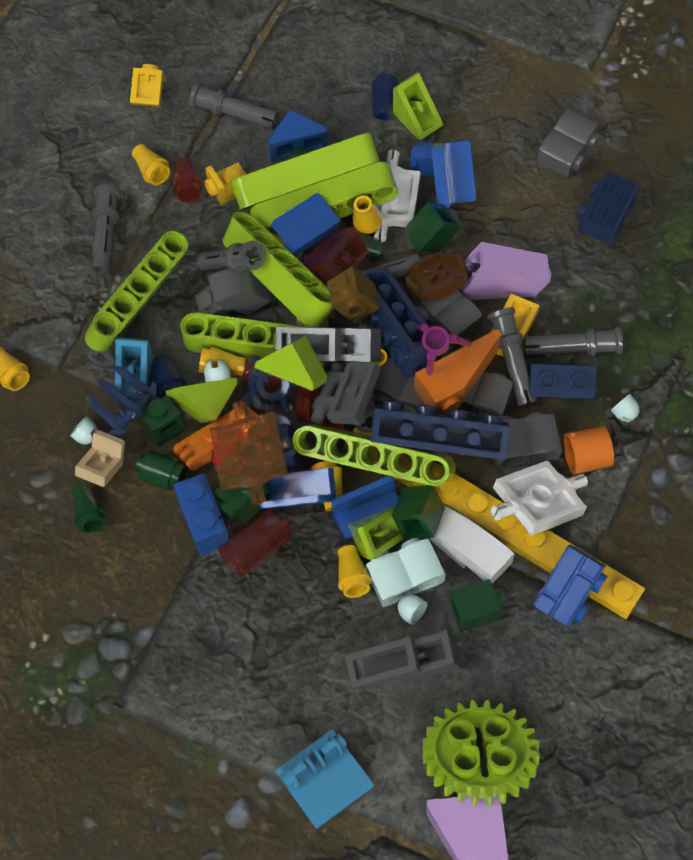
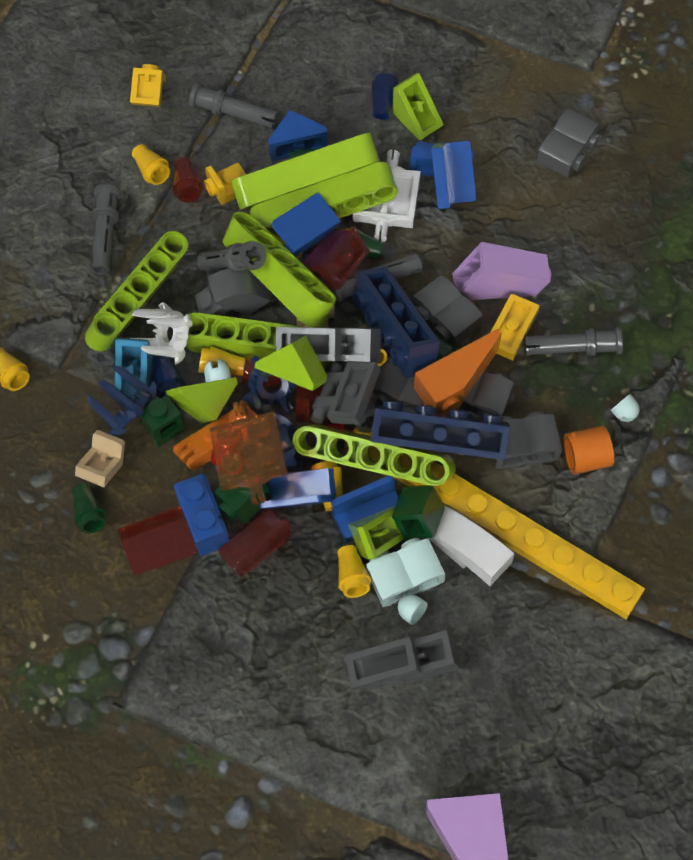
(84, 431): light aqua hinge -> none
(157, 540): none -> clear red panel
(160, 470): dark green brick -> none
(163, 319): none -> white piece
(324, 778): dark azure hinge -> none
(353, 295): pearl gold brick -> none
(366, 215): yellow cone -> none
(432, 228): dark green brick -> none
(436, 342): magenta plant -> none
(437, 276): reddish brown tile -> none
(476, 605): dark green brick -> none
(513, 353): dark grey pin -> none
(513, 747): lime gear -> none
(539, 497): white plate -> none
(562, 381): dark blue bracket -> none
(570, 586): blue brick -> none
(608, 207): dark blue brick -> none

